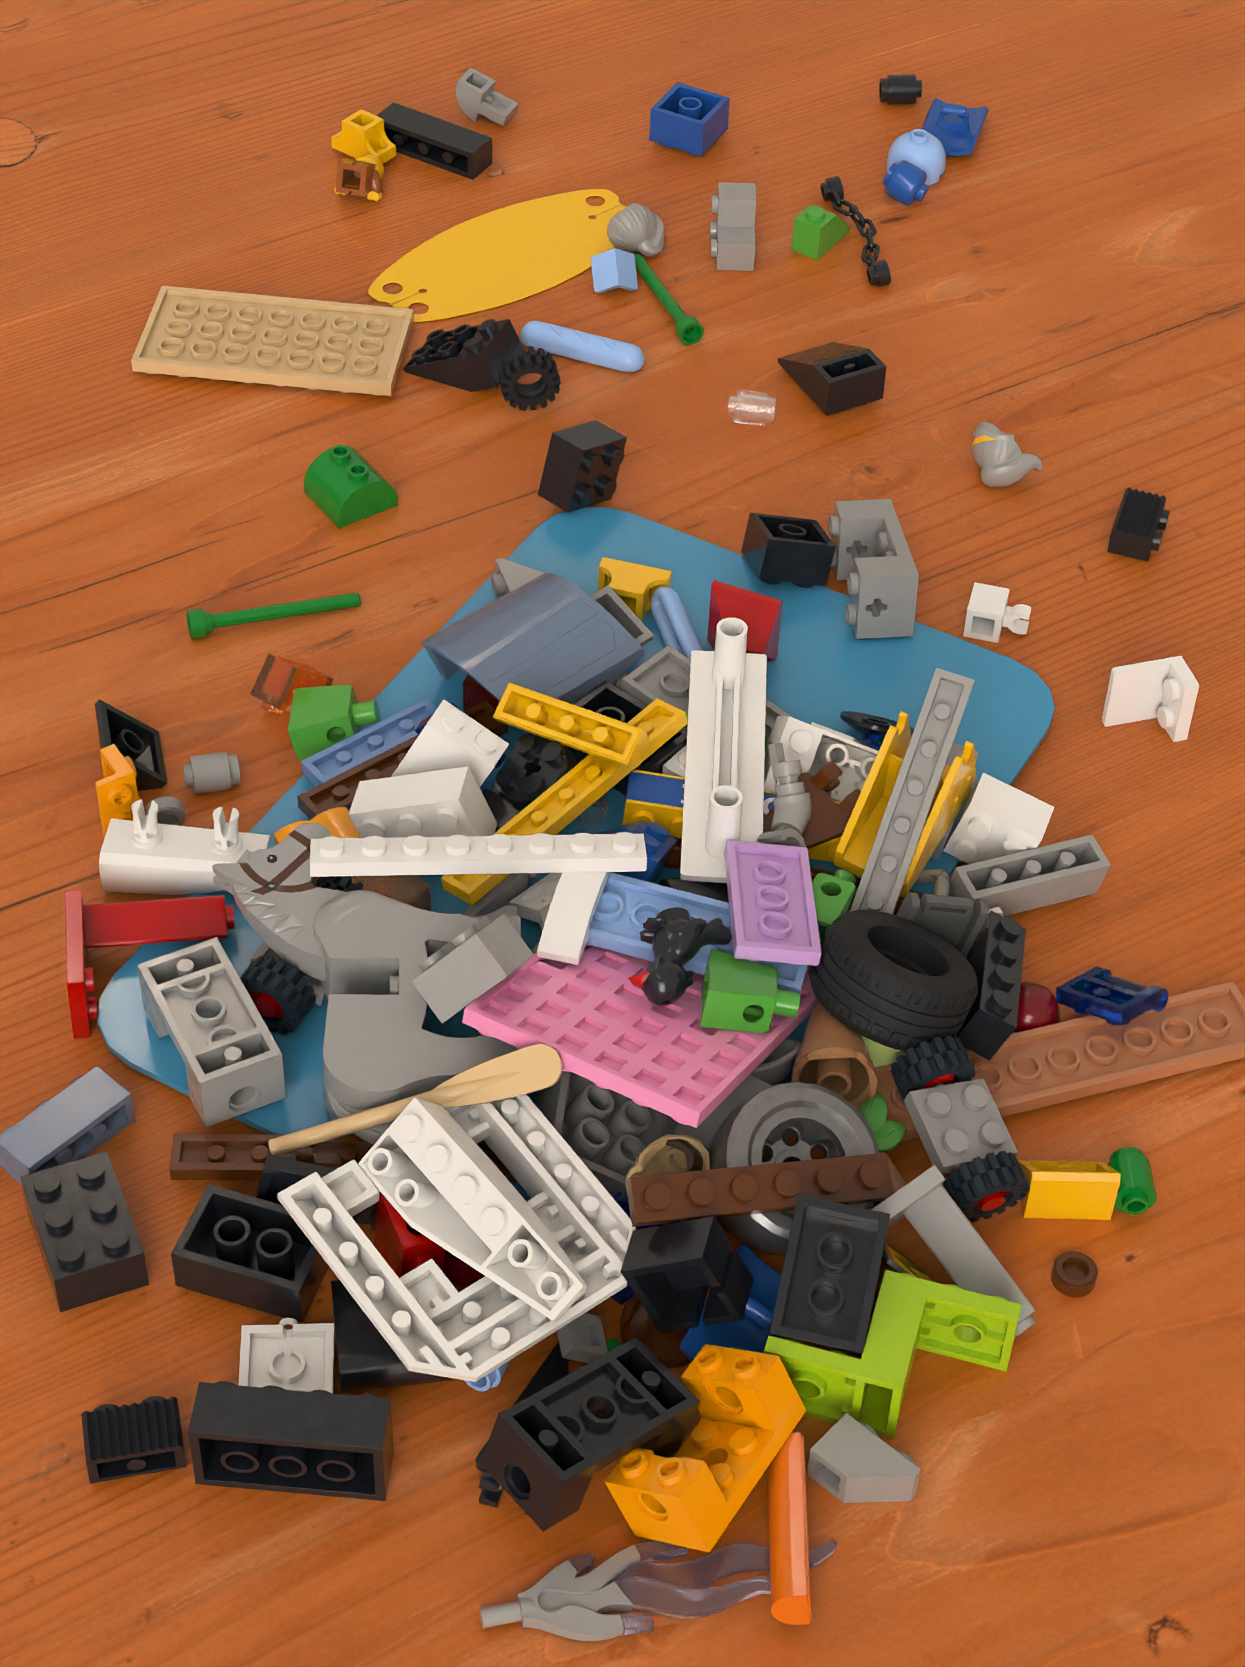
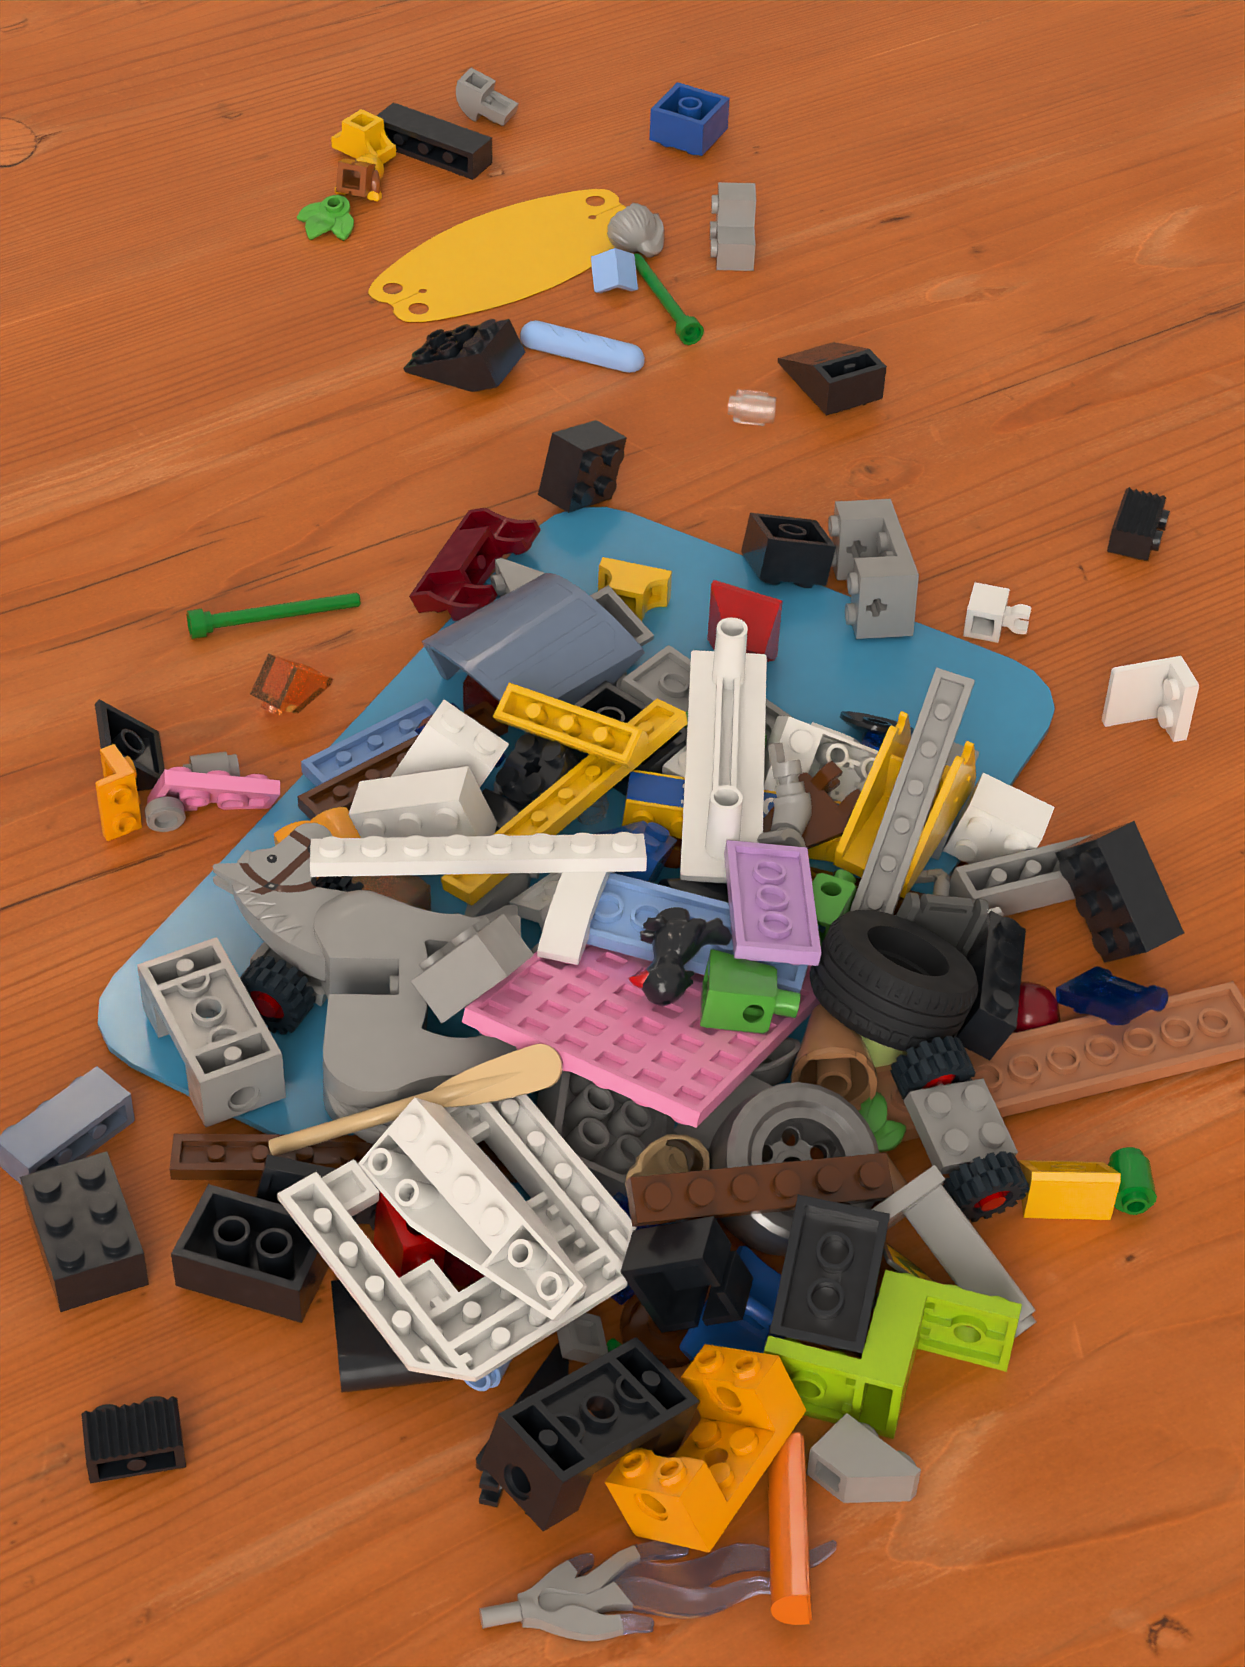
(130, 925): red piece -> none
(170, 858): white piece -> none
(217, 787): none -> bright pink wing
(274, 340): tan plate -> none
(288, 1358): white plate -> none
(291, 1440): black brick -> none
(326, 216): none -> bright green plate
(326, 716): bright green torso -> none
(347, 486): green brick -> none
(467, 560): none -> dark red bracket
(524, 364): black tyre -> none
(674, 621): light blue piece -> none
(817, 231): bright green slope -> none
(877, 272): black piece -> none
(900, 89): black brick -> none
(905, 182): blue head -> none
(922, 151): light blue cylinder -> none
(955, 126): blue shield -> none
(1000, 456): light grey hair -> none
(1074, 1274): reddish brown tile -> none
(1119, 893): none -> black brick

